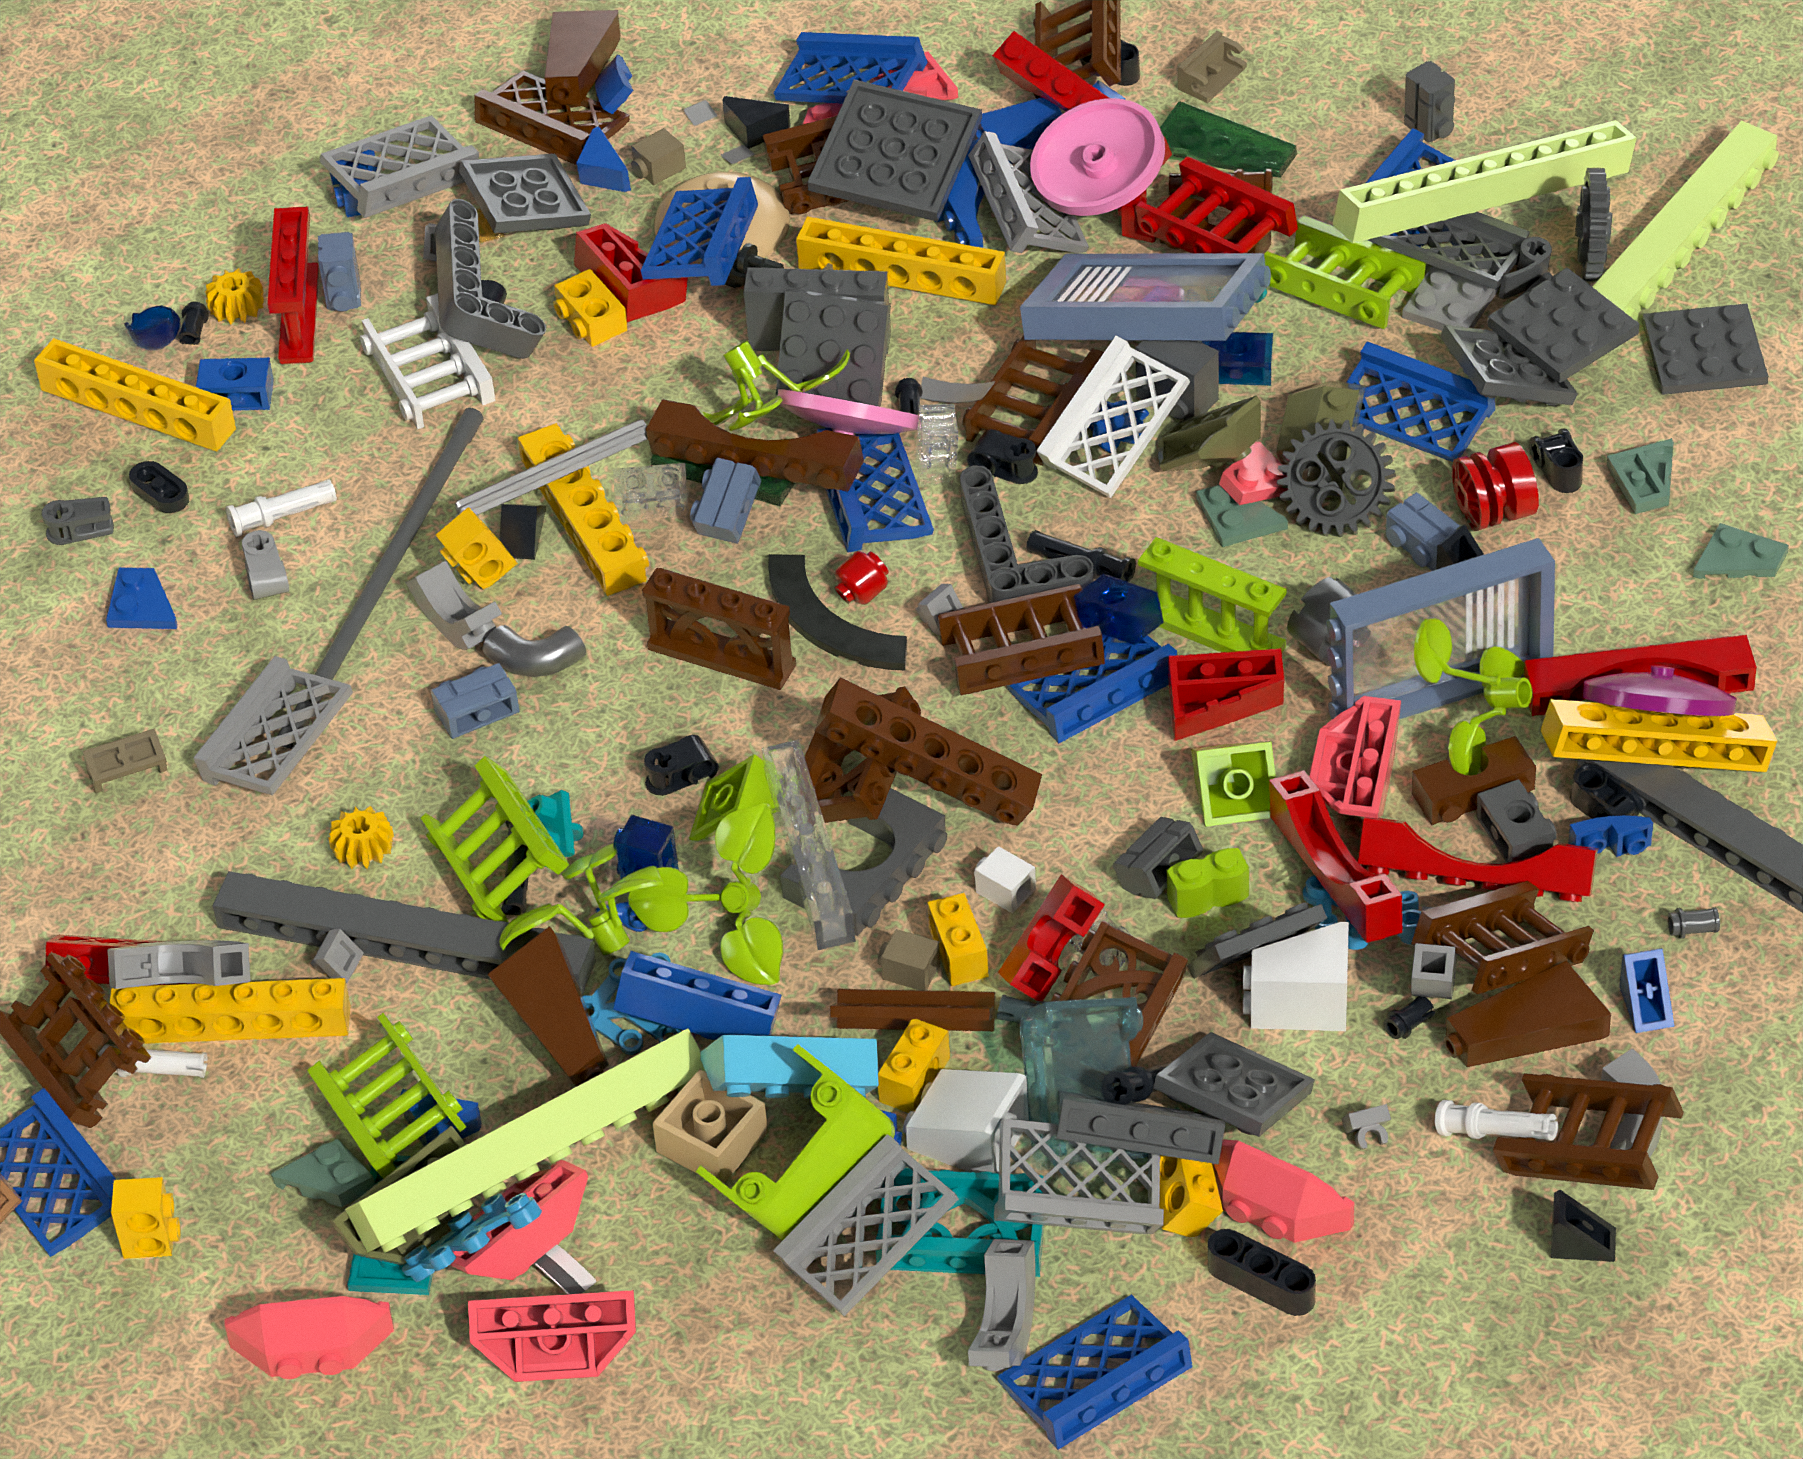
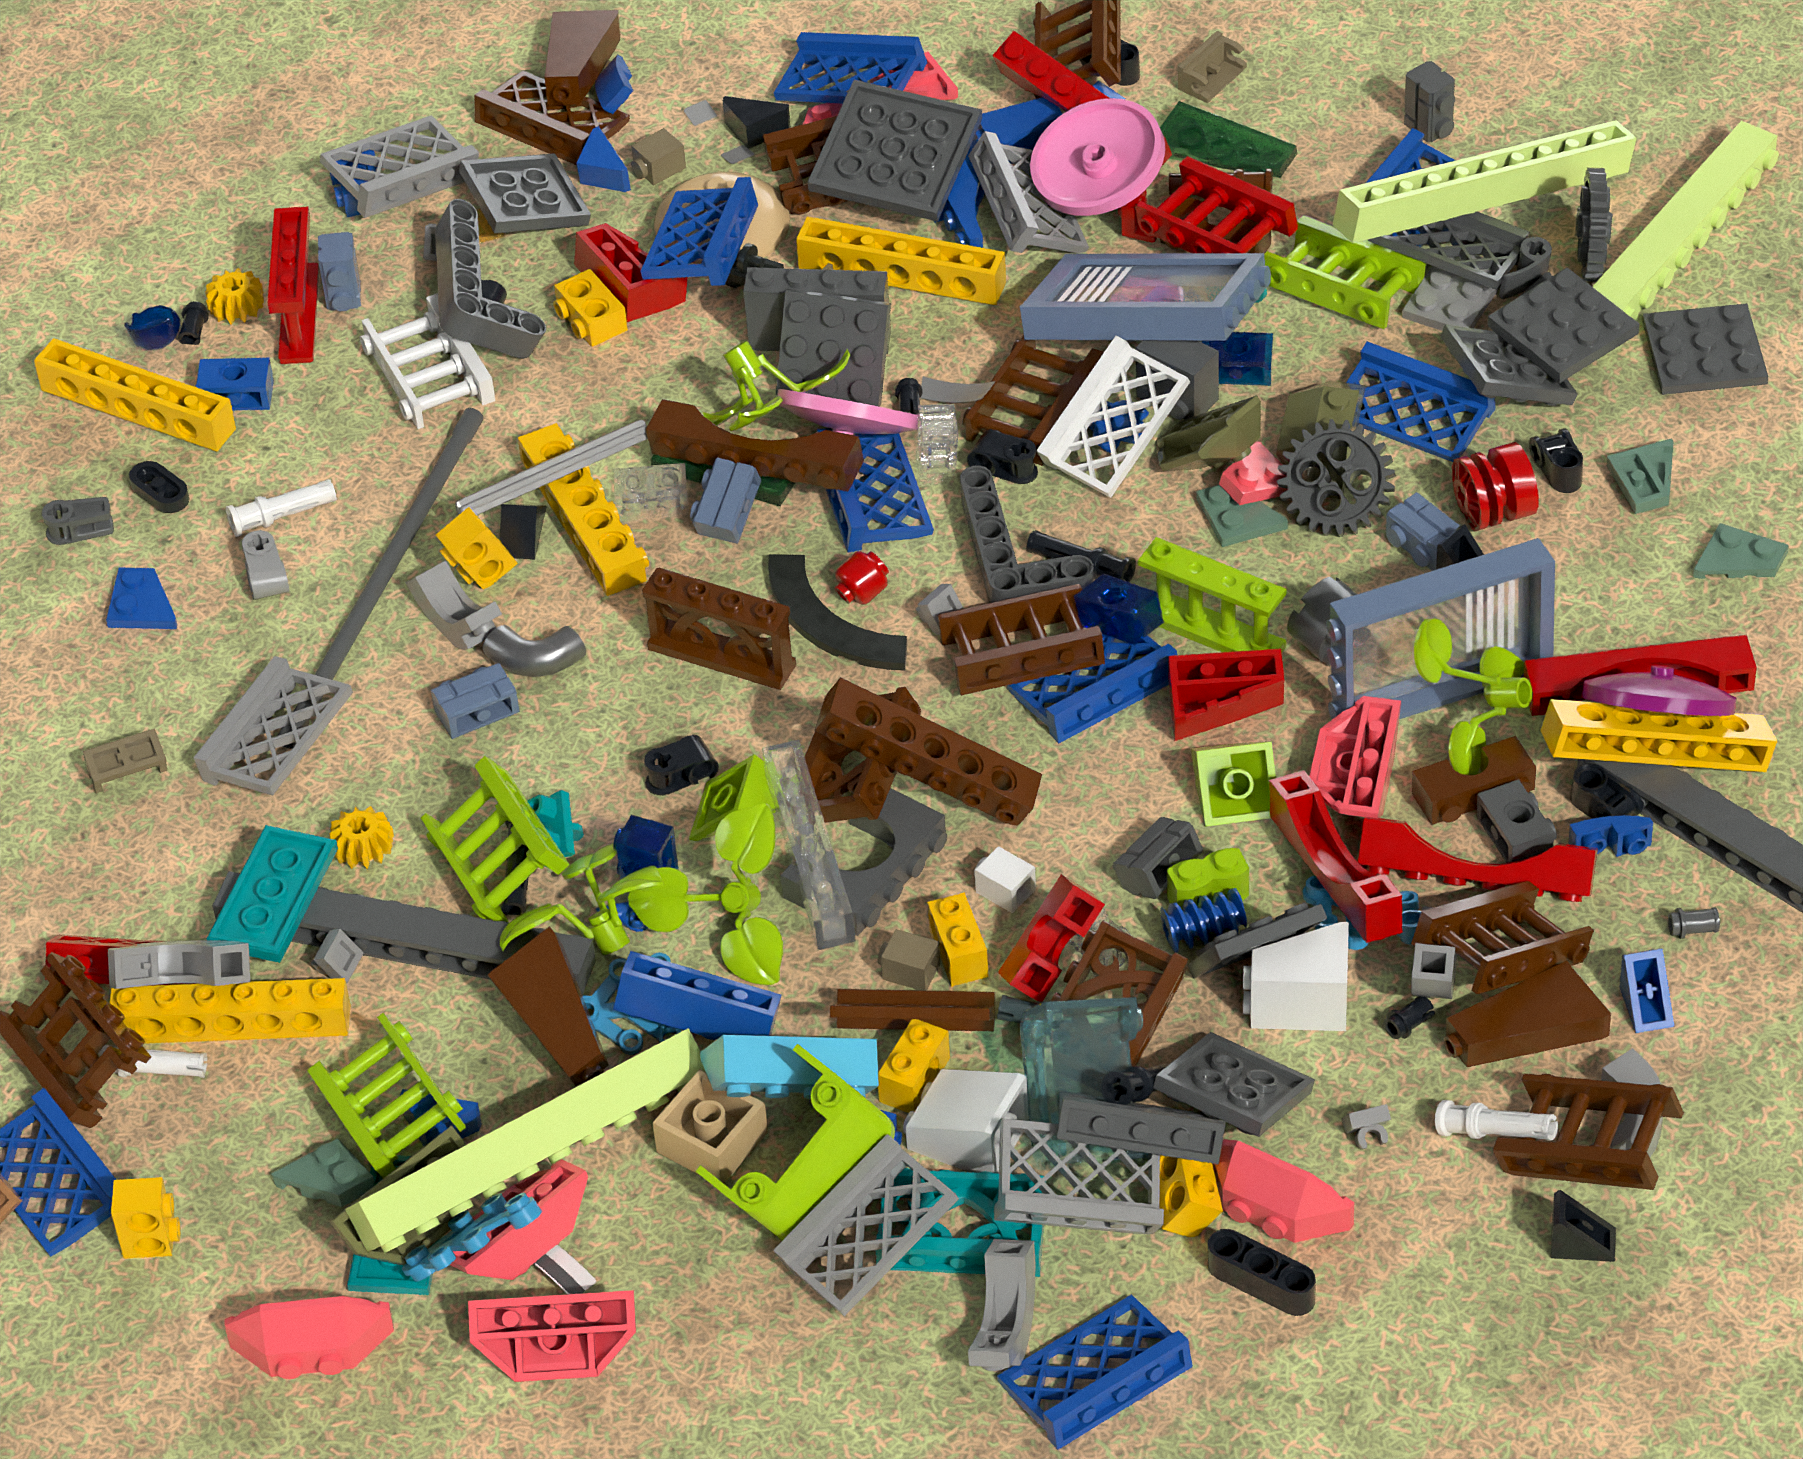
(274, 891): none -> teal tile
(1203, 918): none -> blue piece

